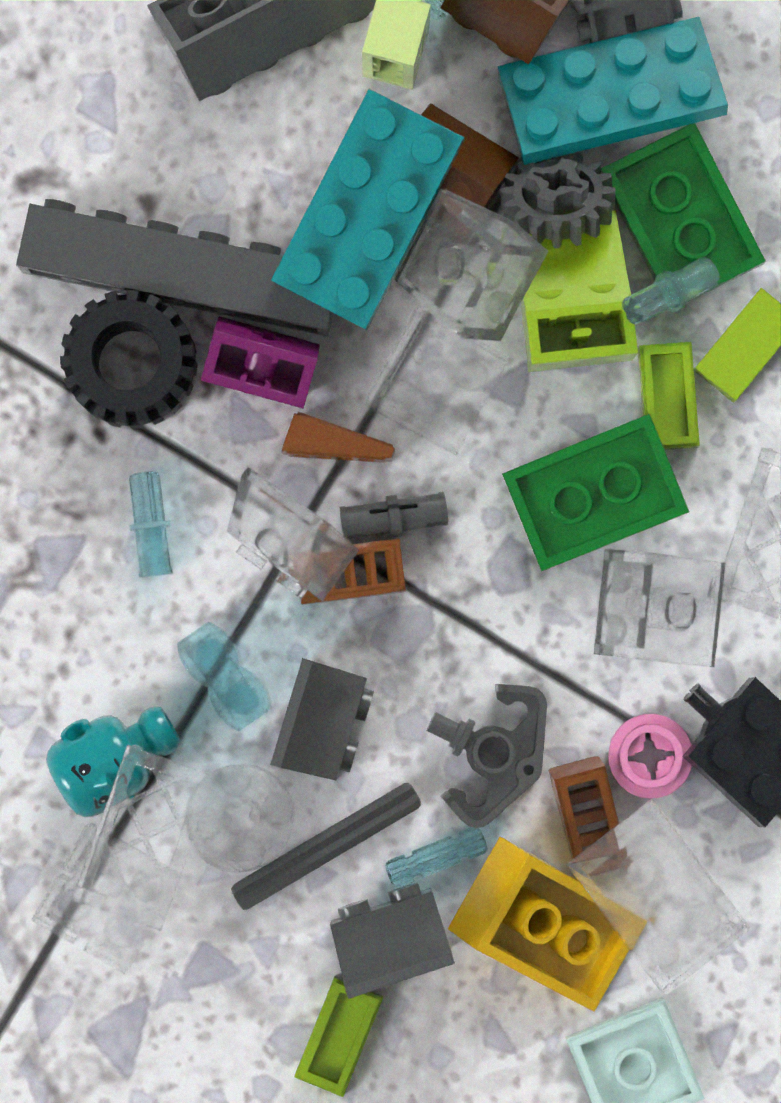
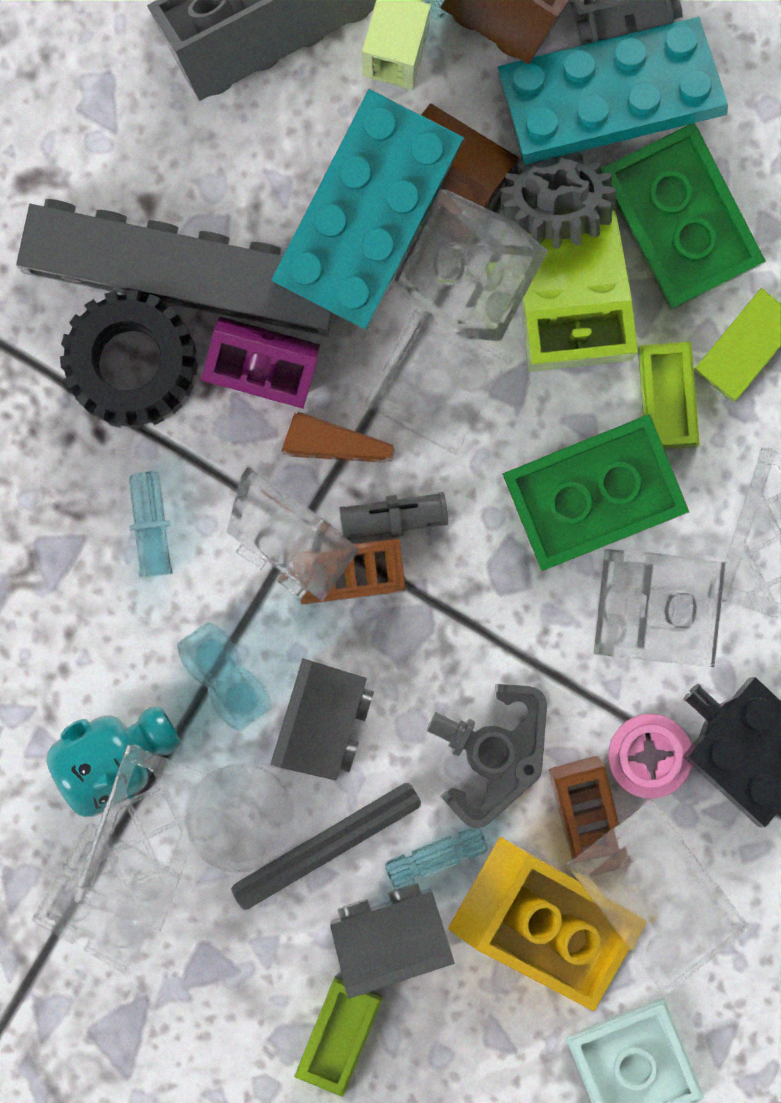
(671, 291): clear light blue axle -> none

